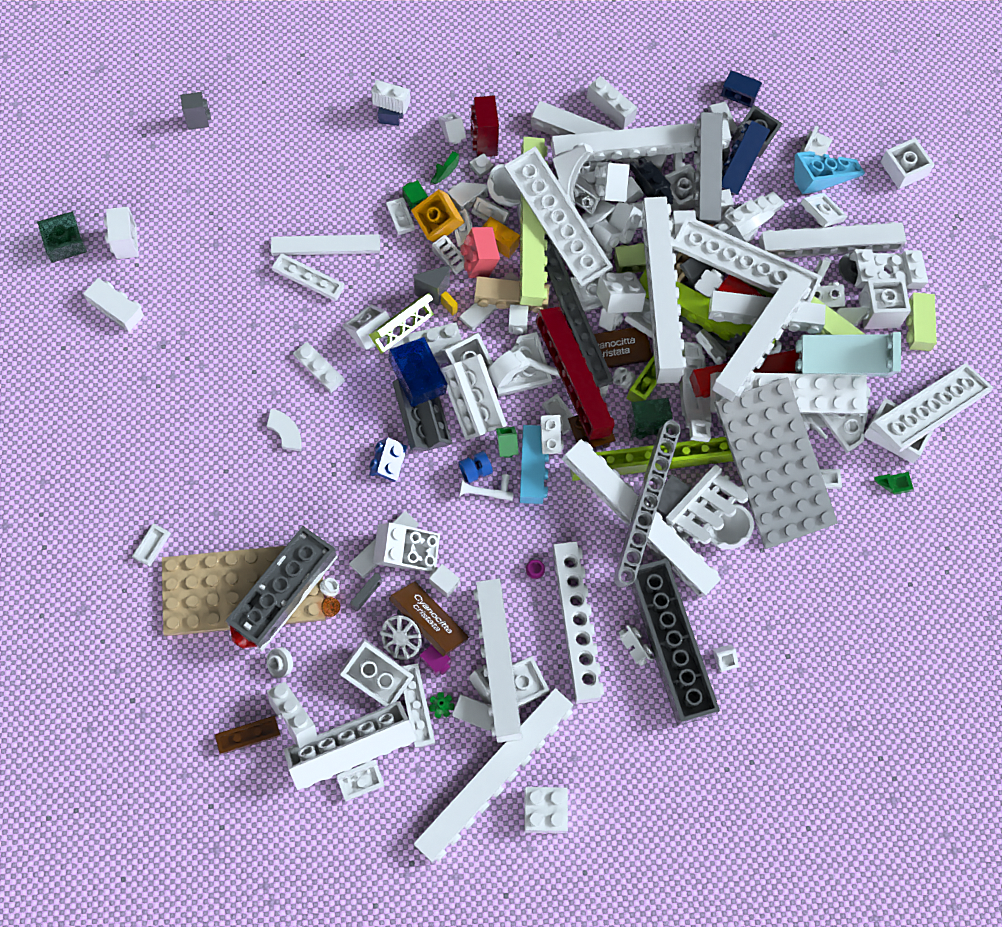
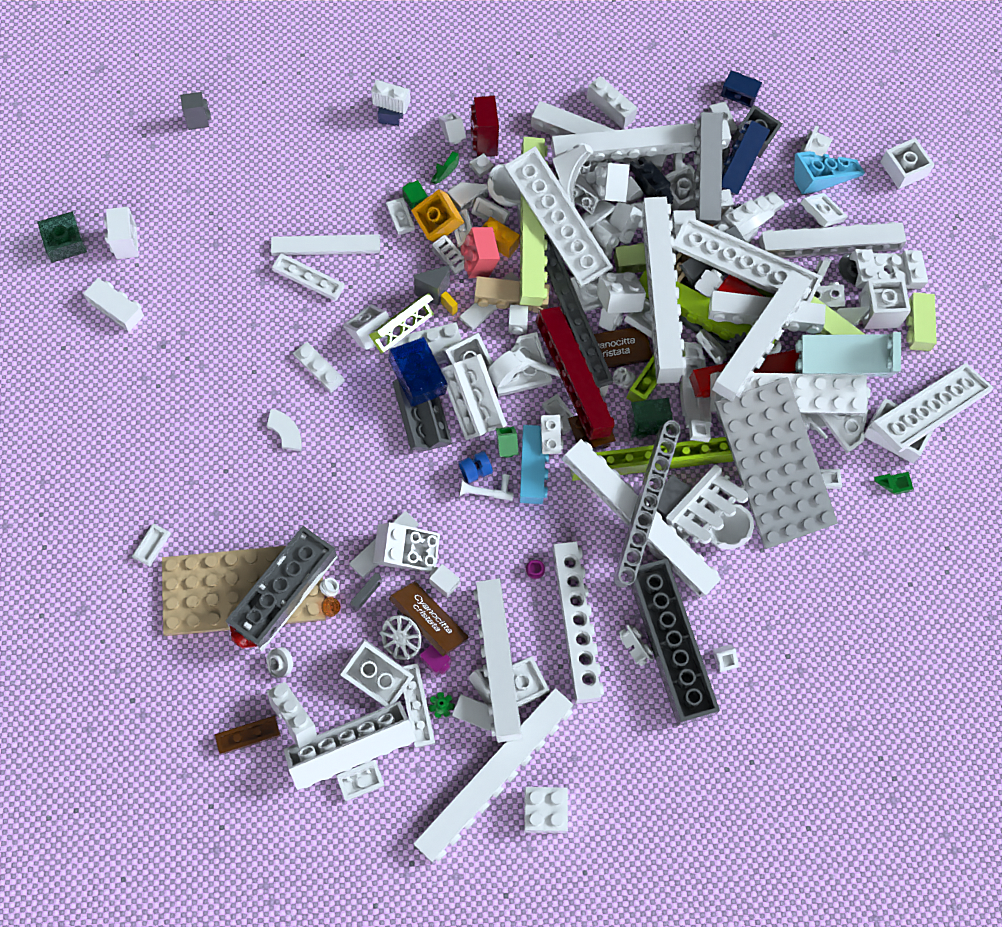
(387, 459): bracket -> none

